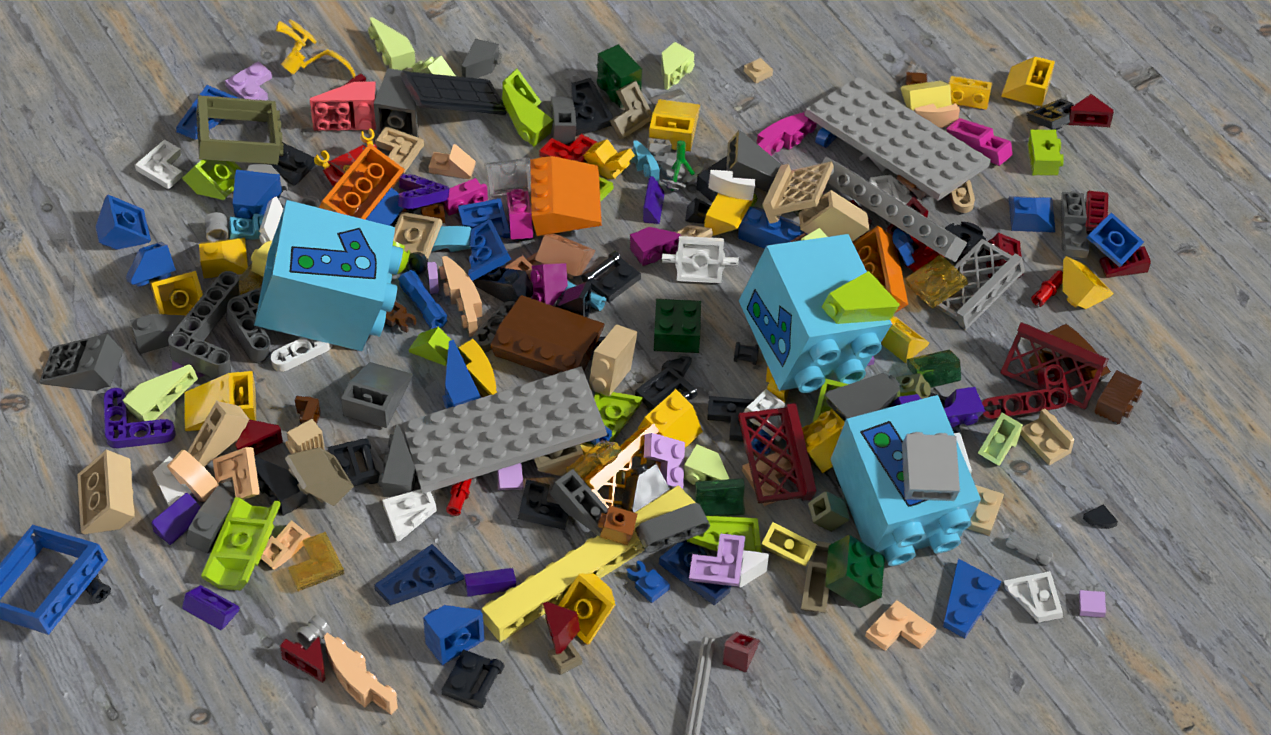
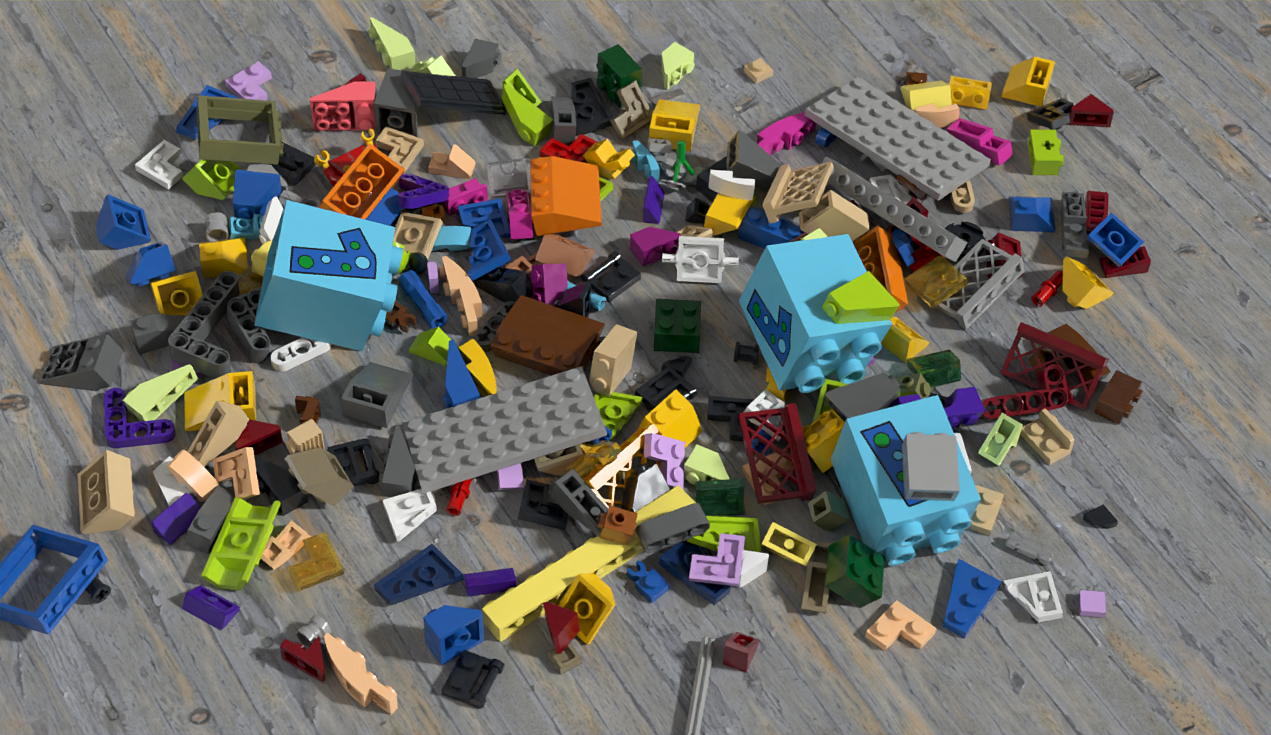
(295, 58): yellow plant -> none

